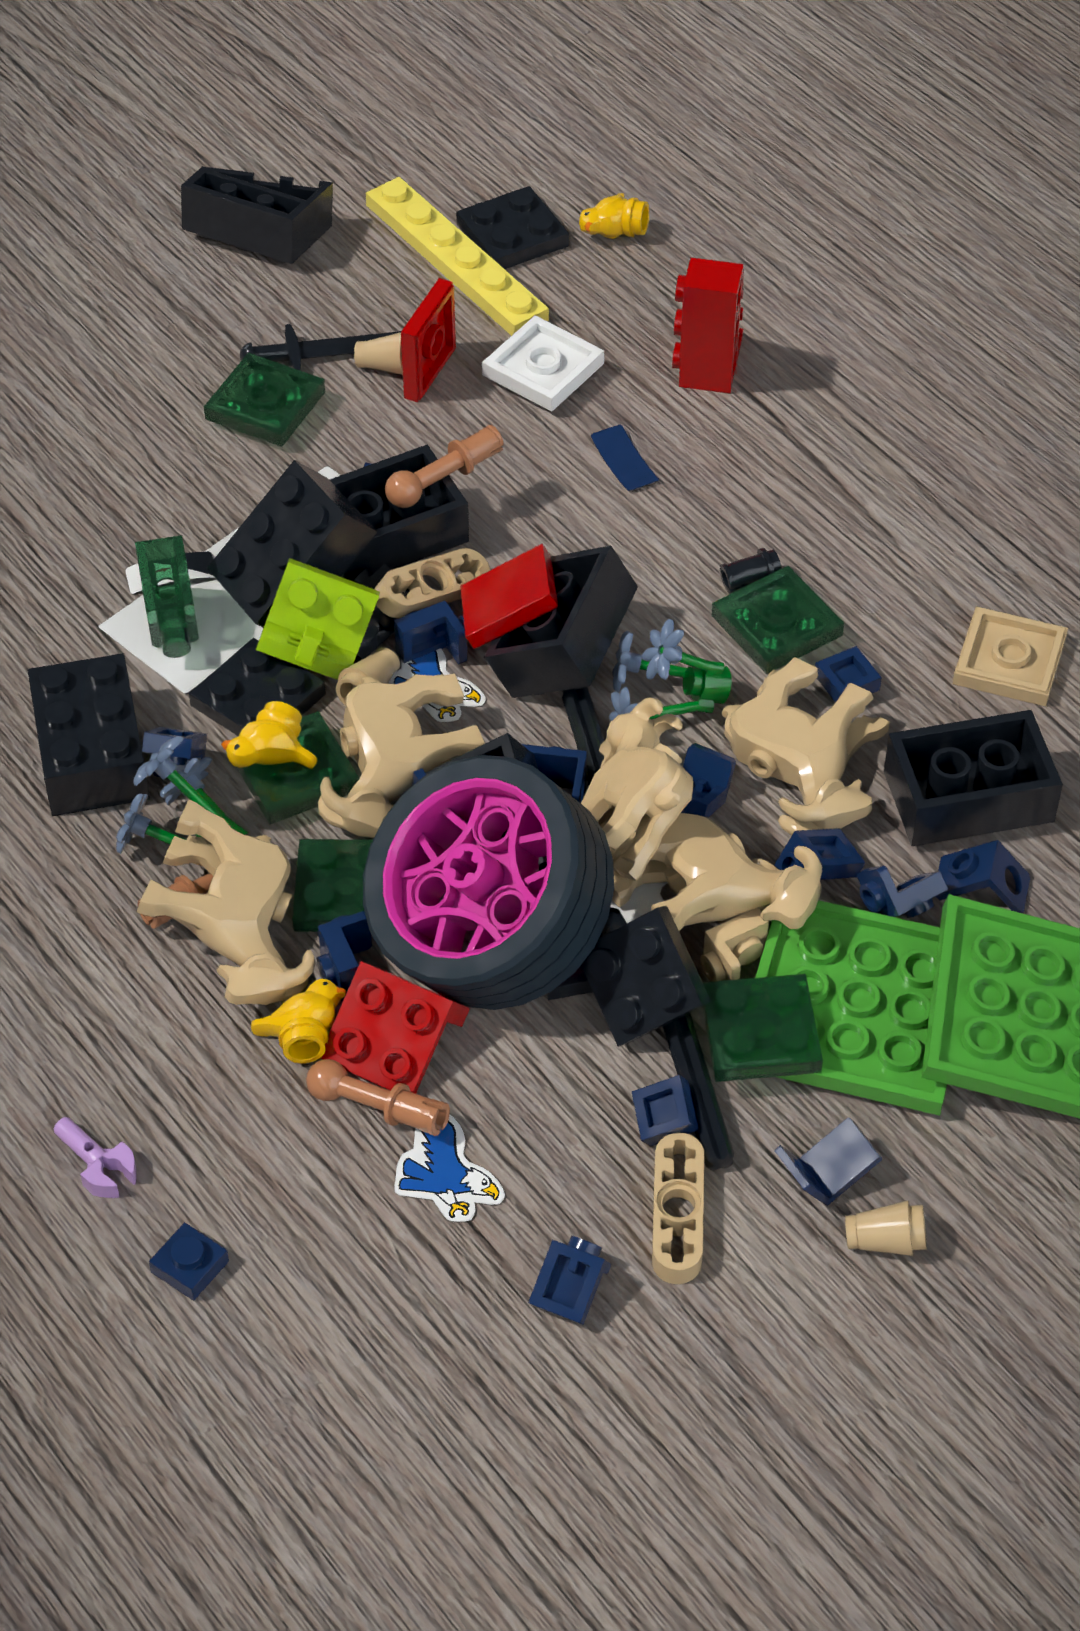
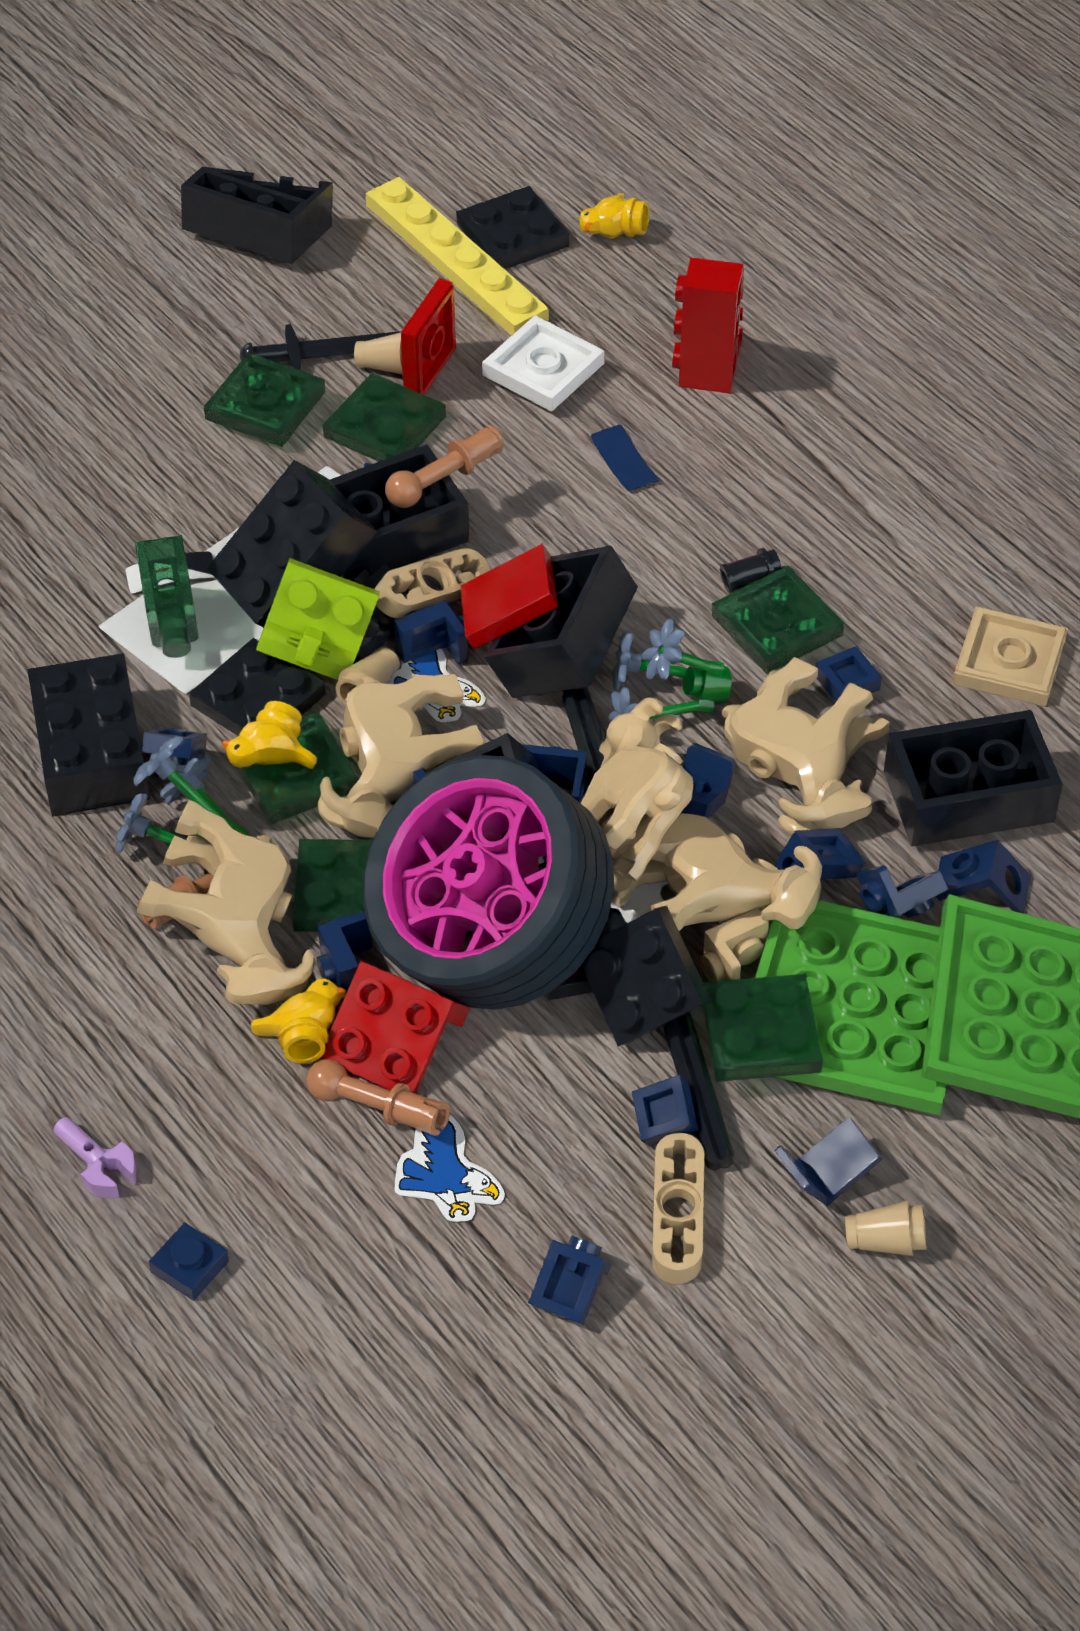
(383, 419): none -> clear green plate

